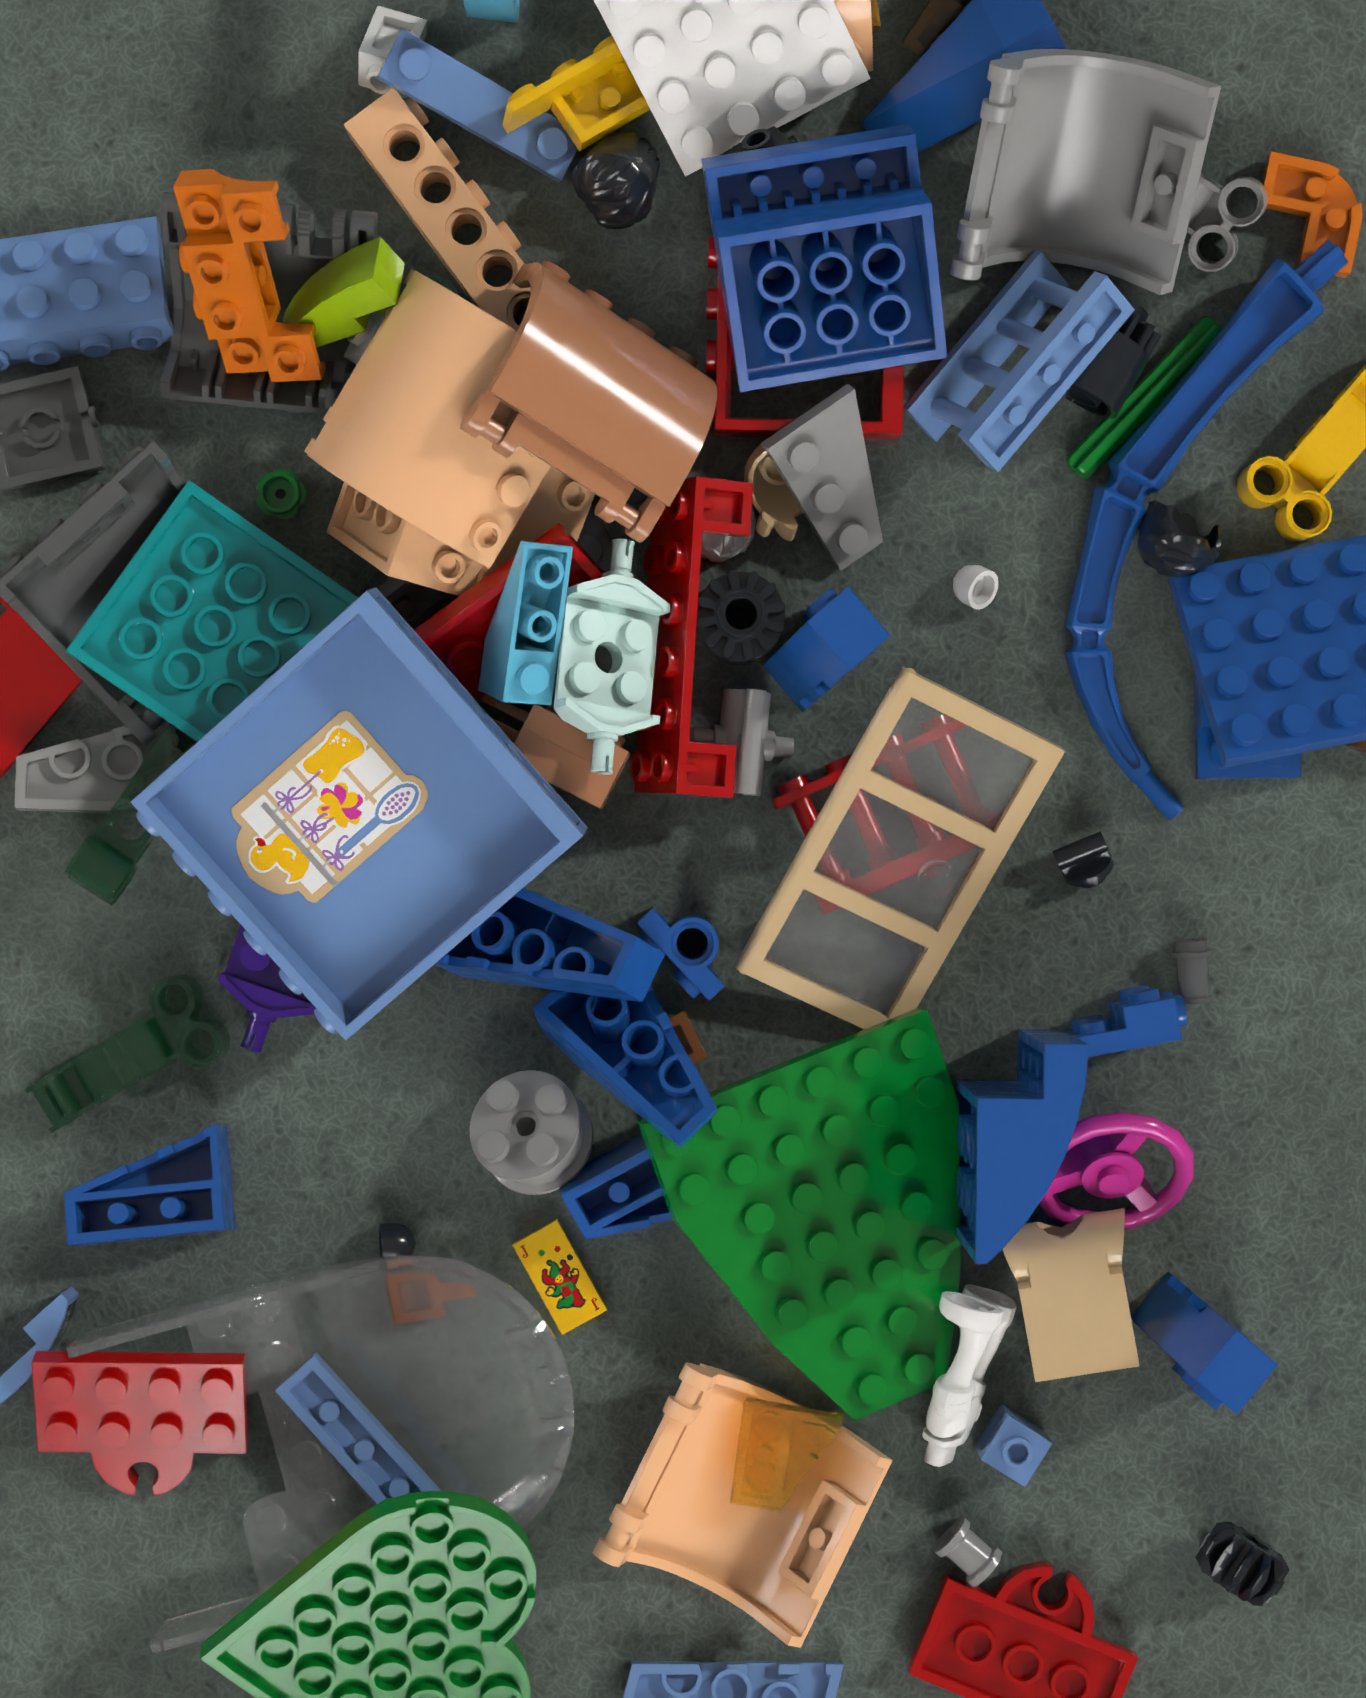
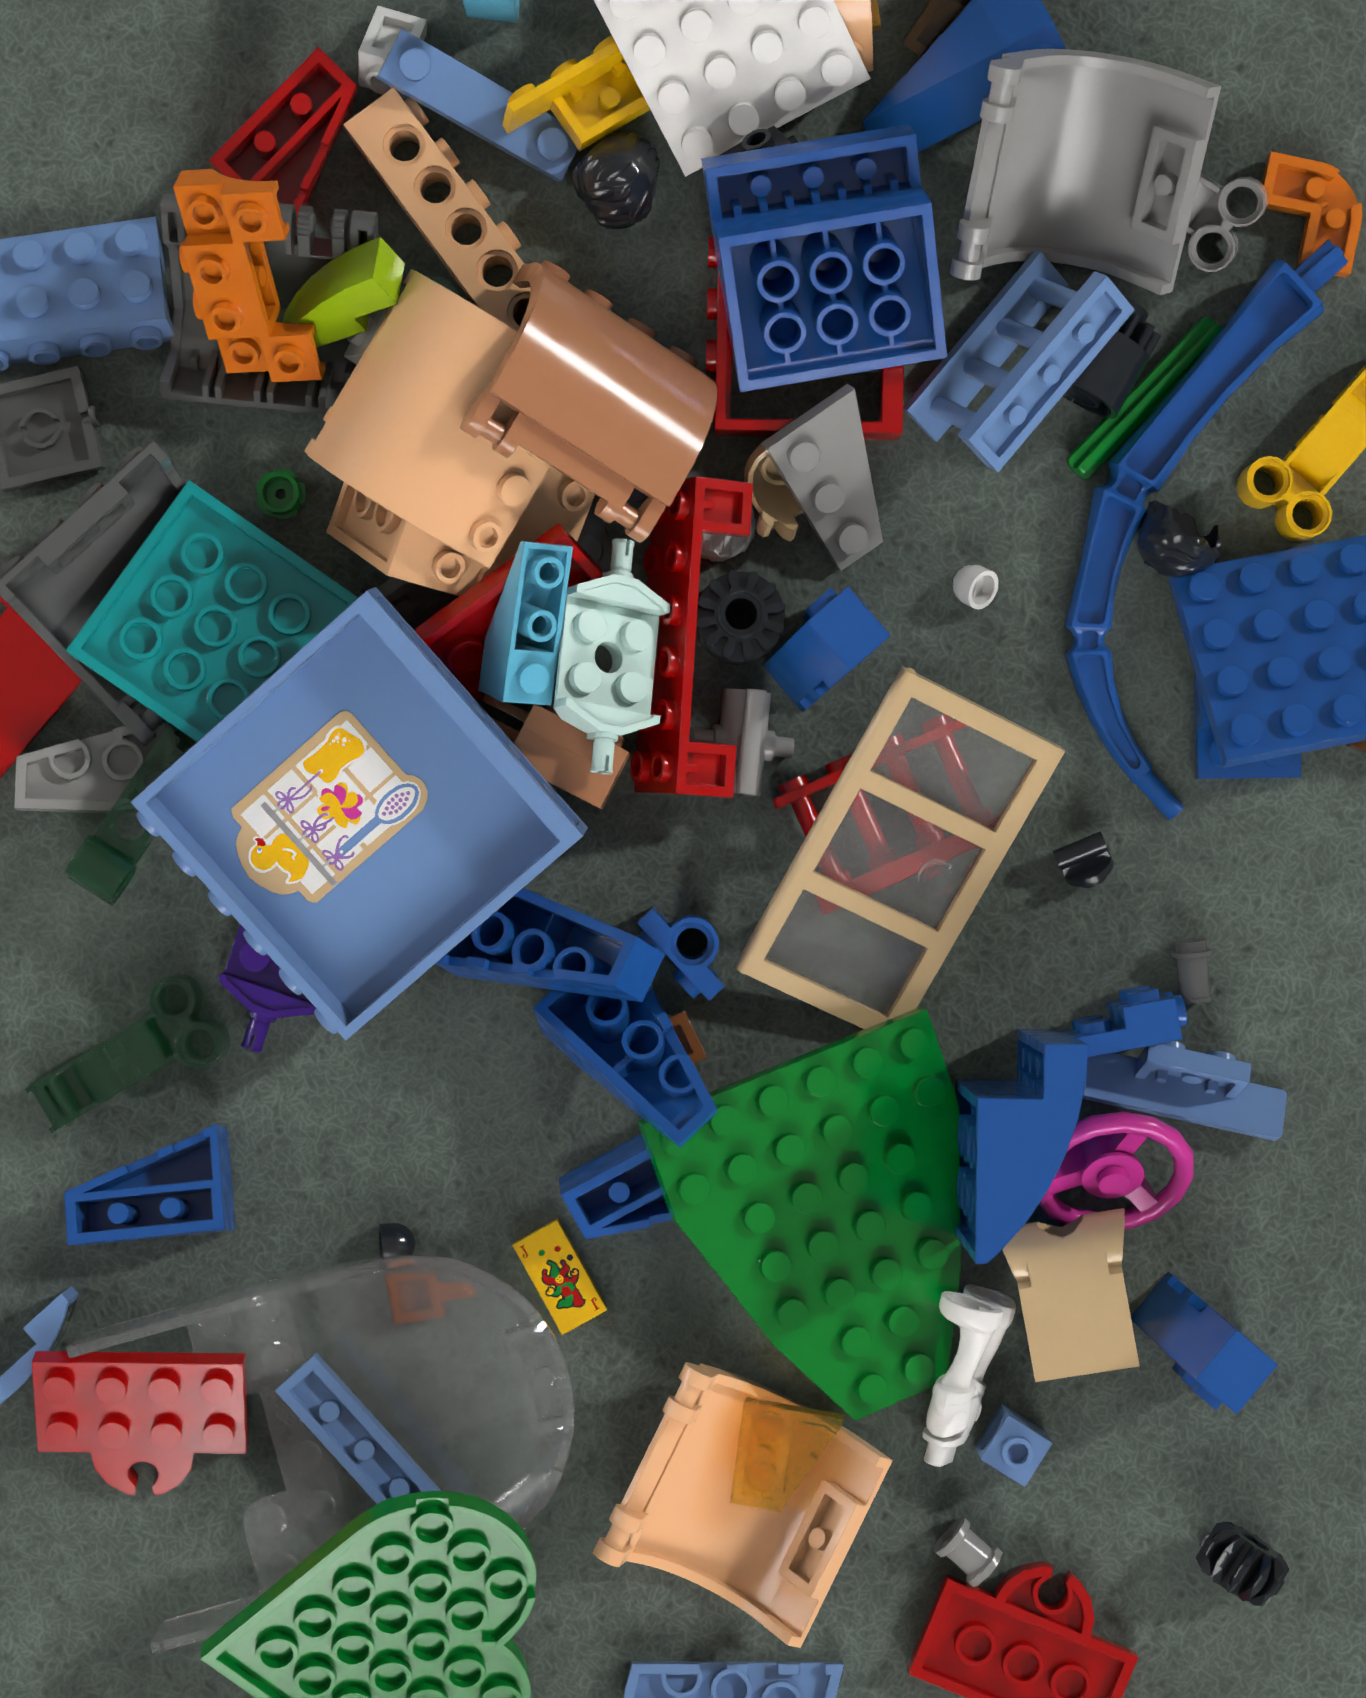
(292, 131): none -> red wedge
(531, 1132): light grey wheel -> none
(1188, 1087): none -> medium blue bracket

